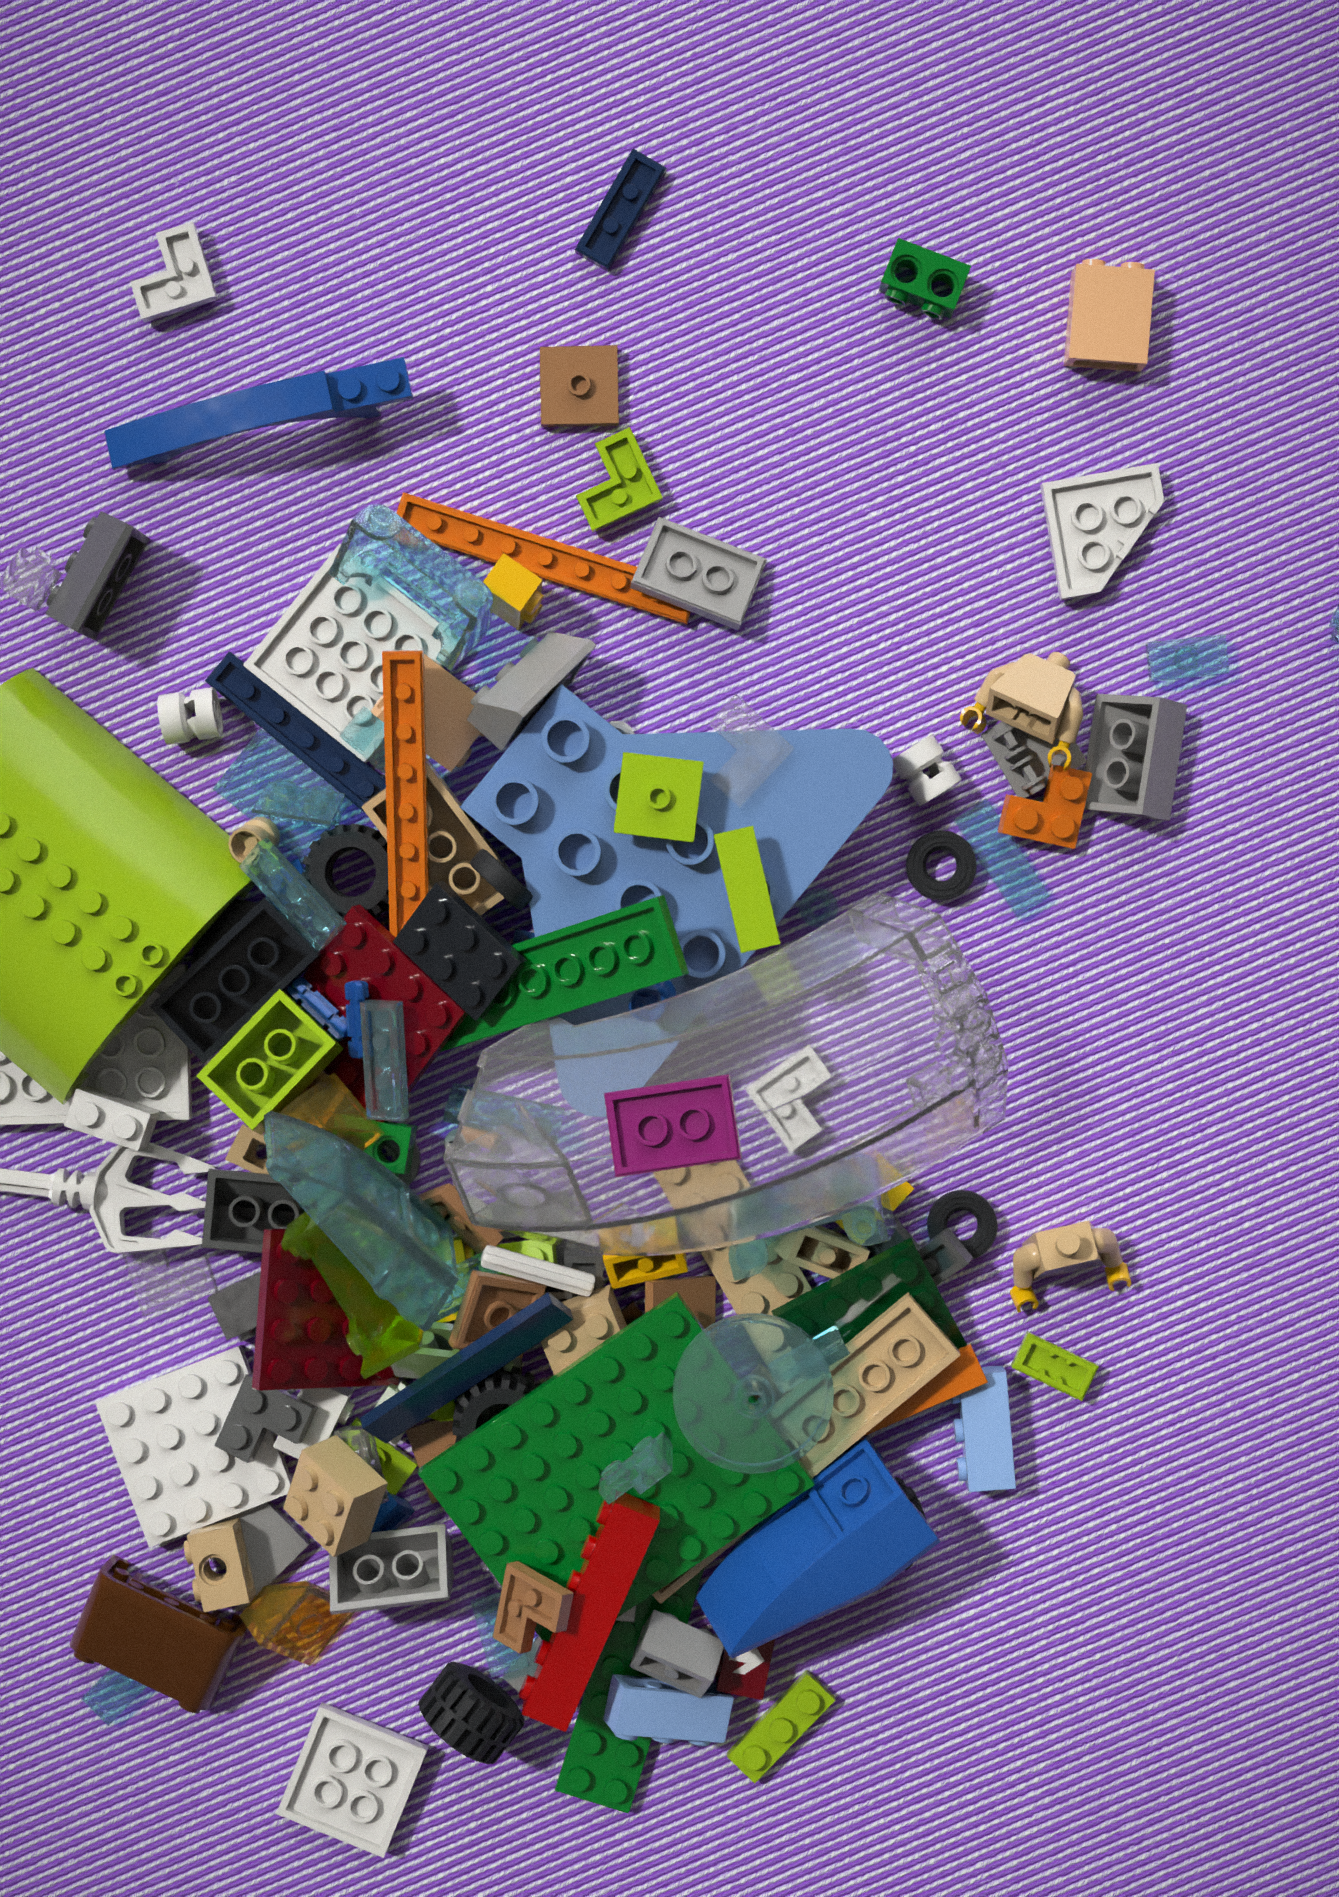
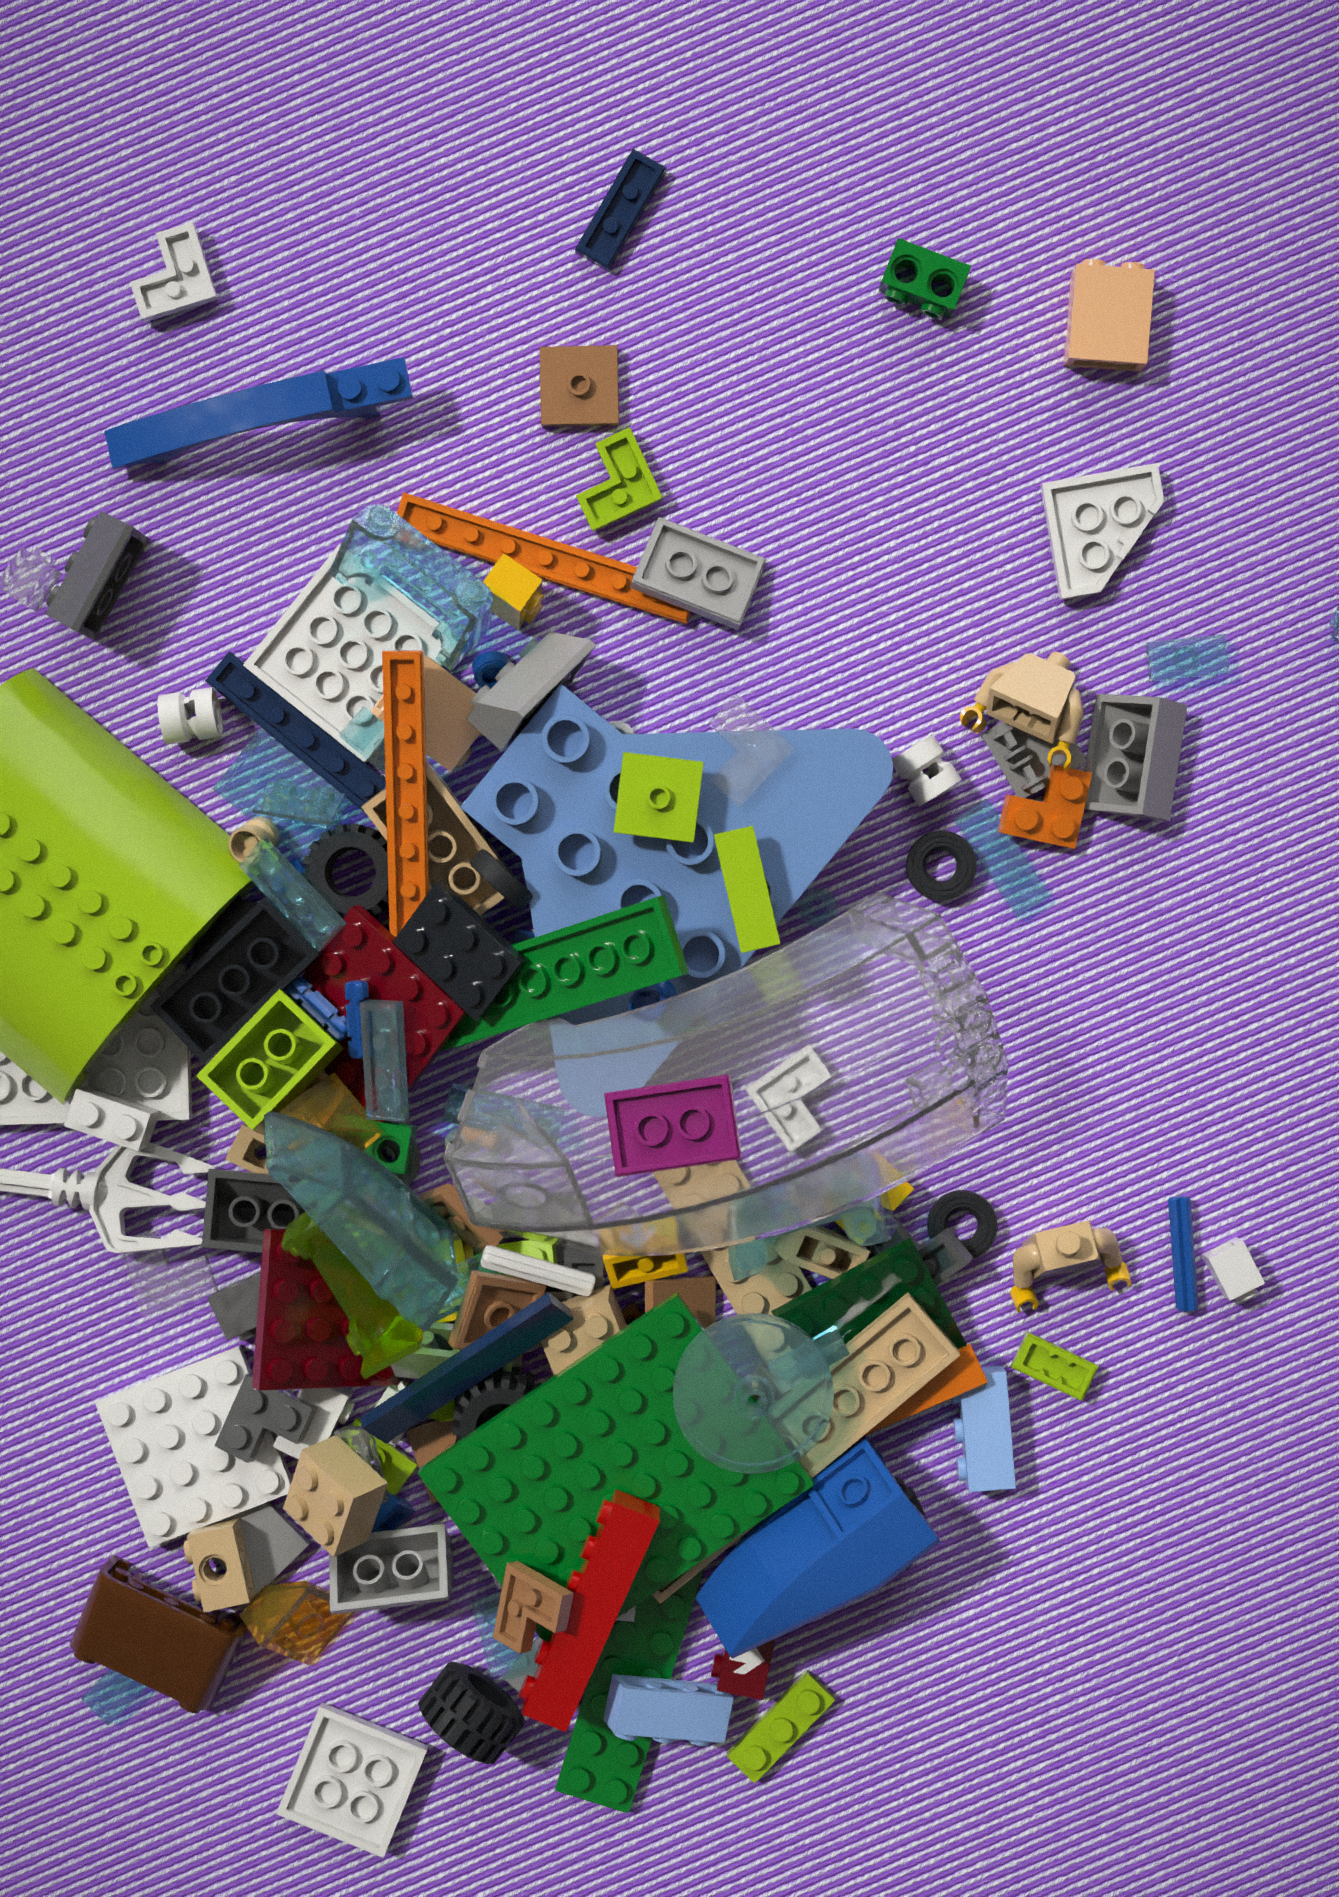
(487, 666): none -> blue tile
(641, 1470): clear light blue plate -> none
(677, 1653): light grey brick -> none
(1183, 1253): none -> blue axle
(1234, 1270): none -> white brick

